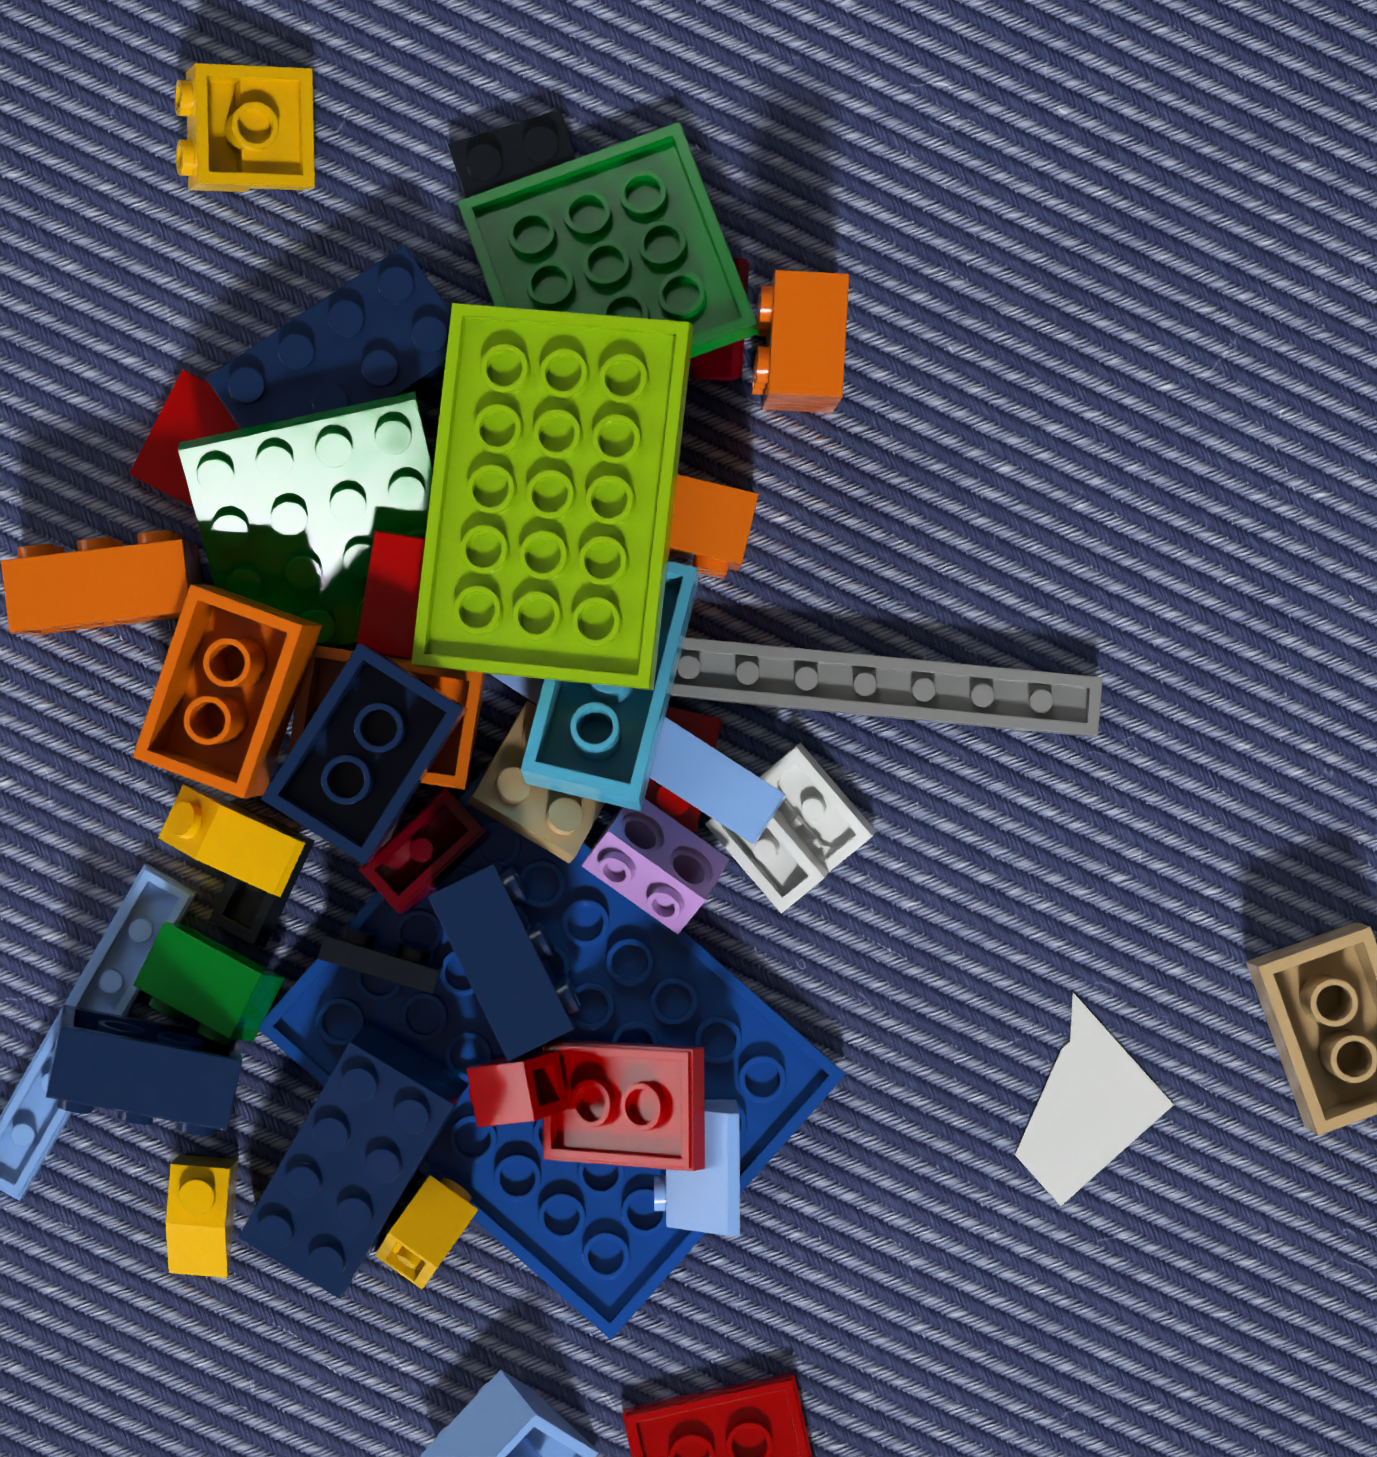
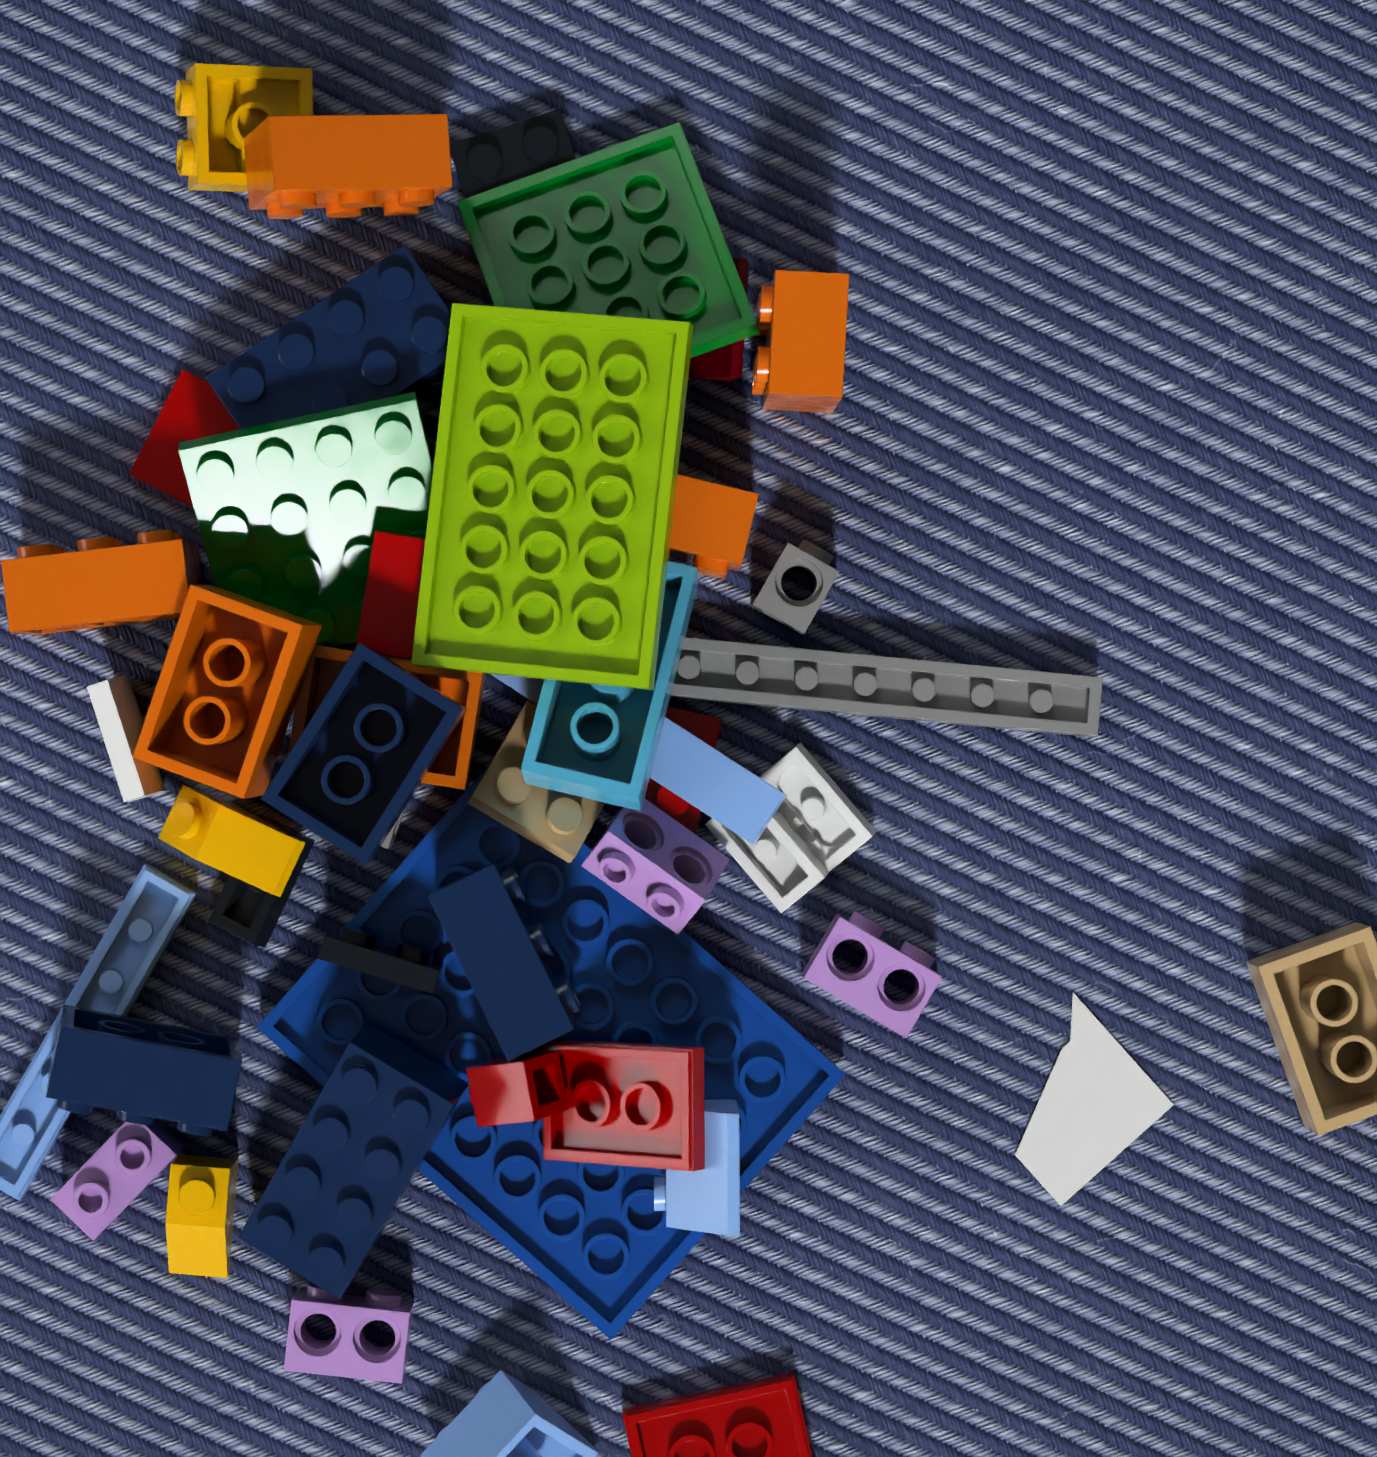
(117, 1175): none -> lavender brick
(120, 727): none -> white slope
(208, 983): green brick -> none
(347, 164): none -> orange brick
(349, 1351): none -> lavender brick
(425, 852): dark red slope -> none
(427, 1230): yellow slope -> none
(789, 612): none -> light grey brick
(865, 985): none -> lavender brick

